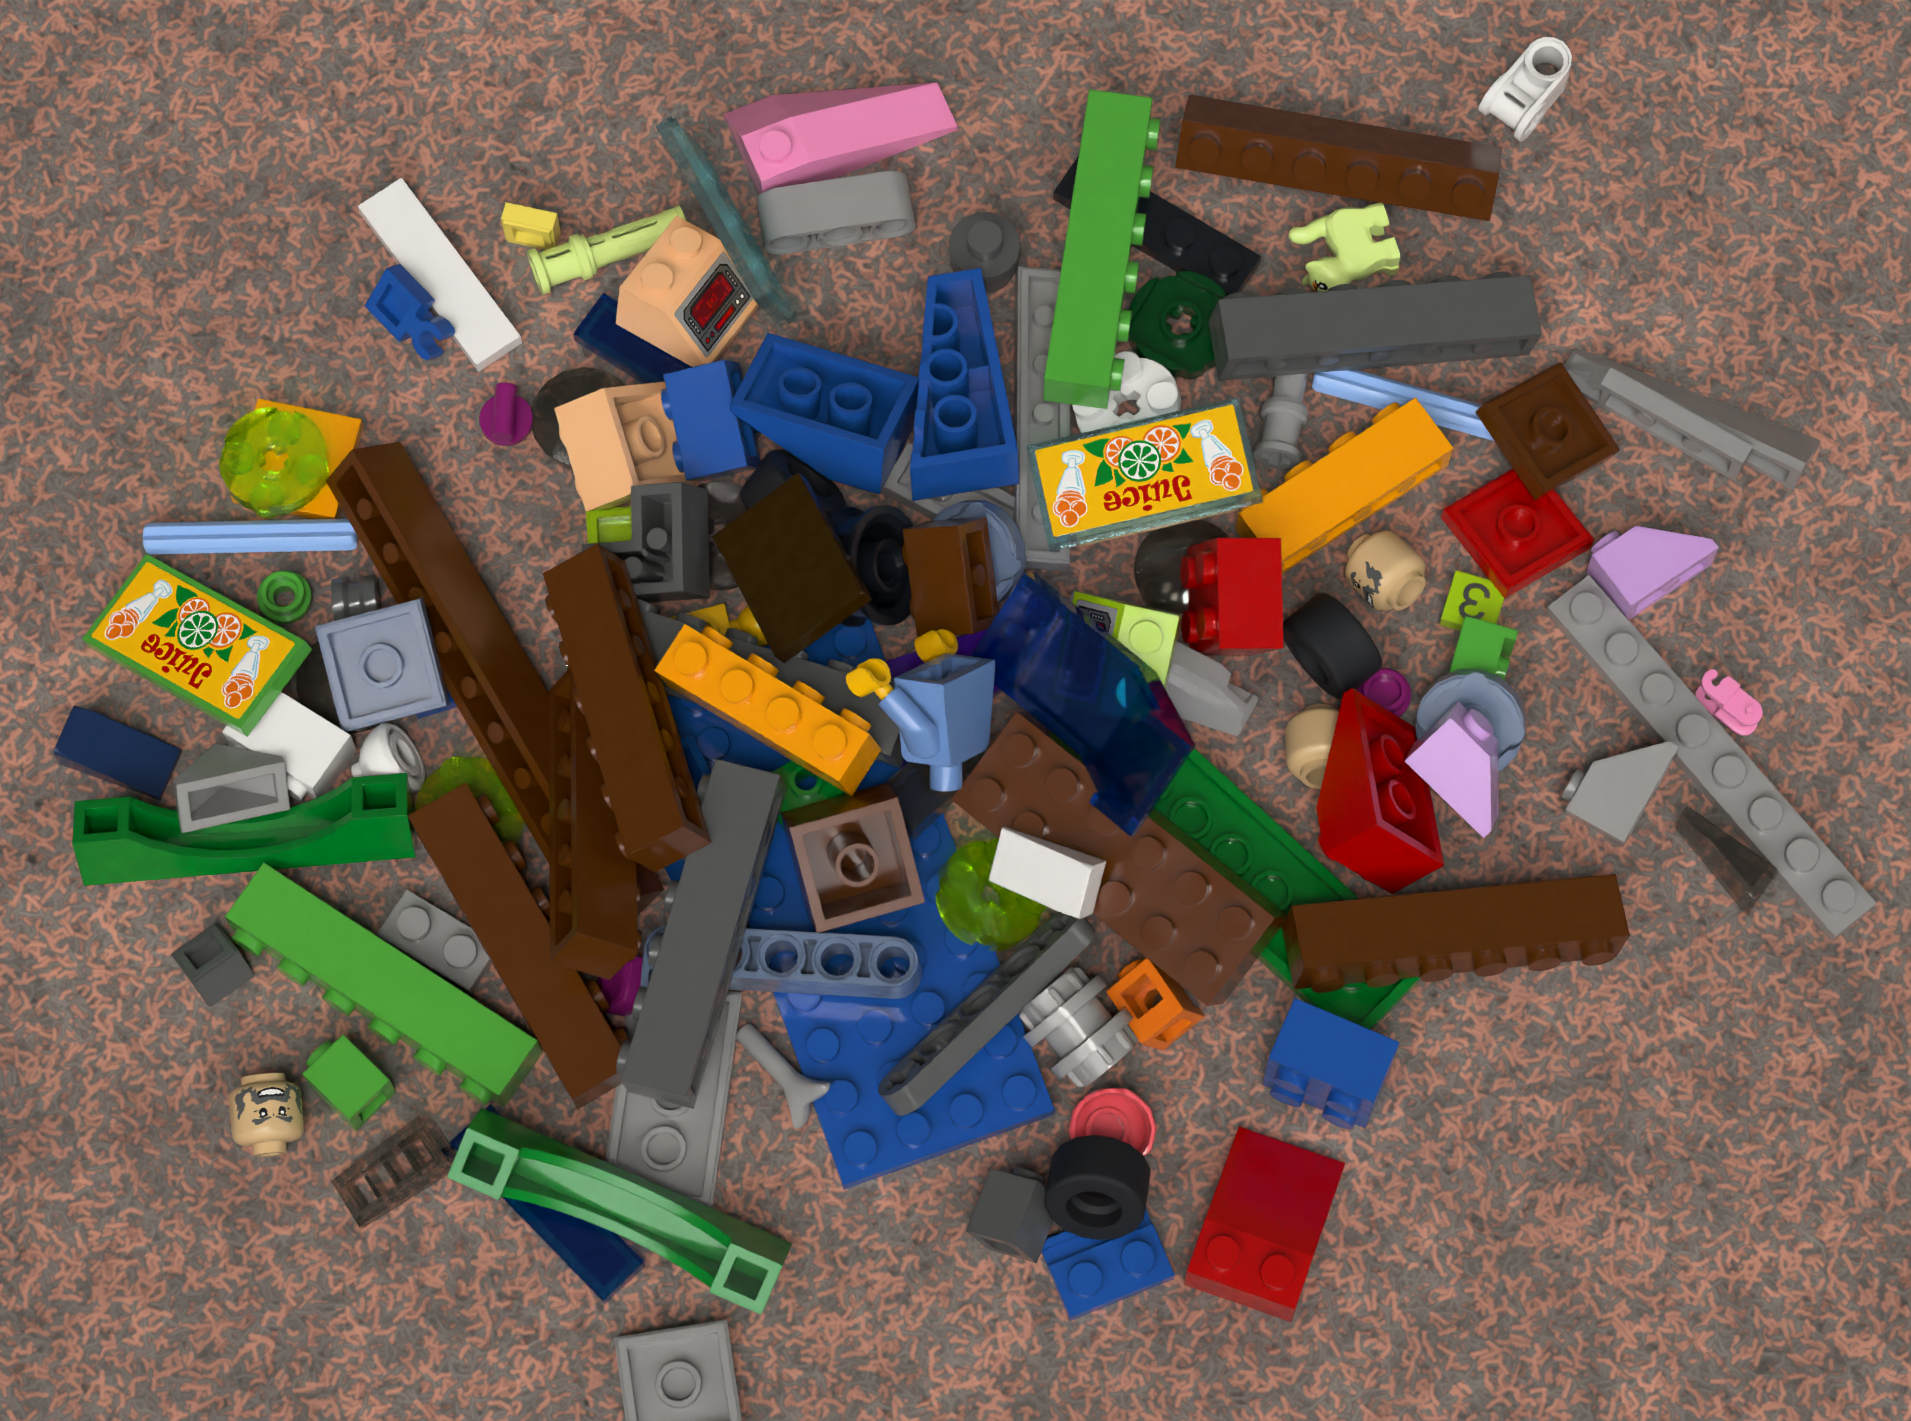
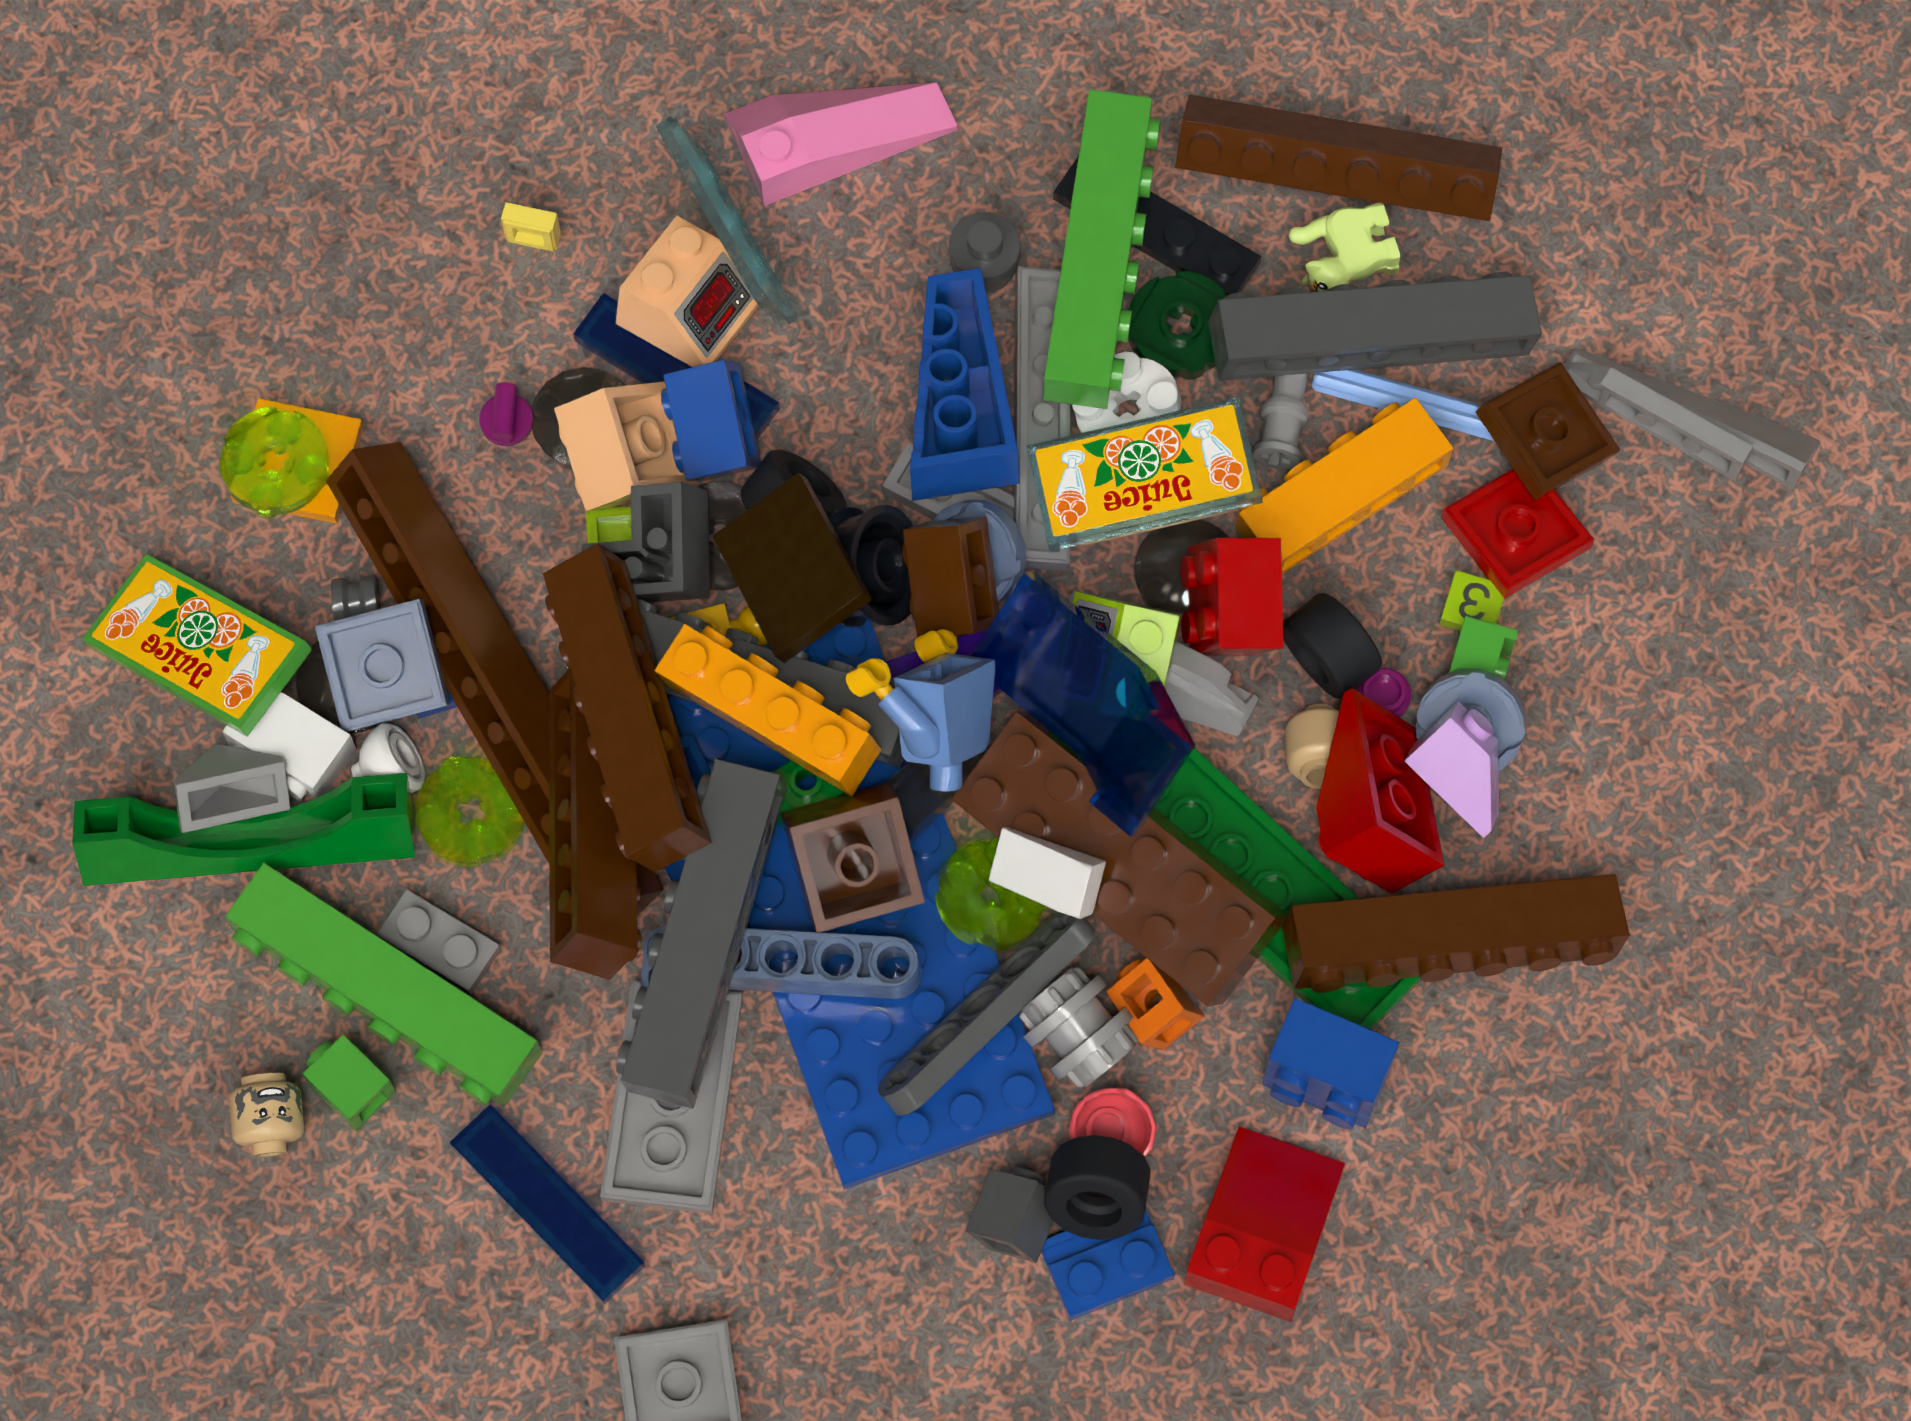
(116, 753): dark blue slope -> none
(213, 964): dark grey slope -> none
(249, 536): light blue axle -> none
(278, 583): bright green plate -> none
(404, 311): blue plate -> none
(406, 1186): clear smoke slope -> none
(435, 264): white tile -> none
(516, 938): reddish brown brick -> none
(530, 1167): green arch -> none
(585, 255): yellowish green pin -> none
(622, 988): magenta tile -> none
(797, 1088): light grey piece -> none
(829, 409): blue slope -> none
(835, 212): light grey beam -> none
(1385, 571): tan head -> none
(1525, 95): white piece -> none
(1618, 790): light grey slope -> none
(1647, 565): lavender slope -> none
(1711, 758): light grey plate -> none
(1729, 704): bright pink piece -> none
(1733, 864): clear smoke slope -> none

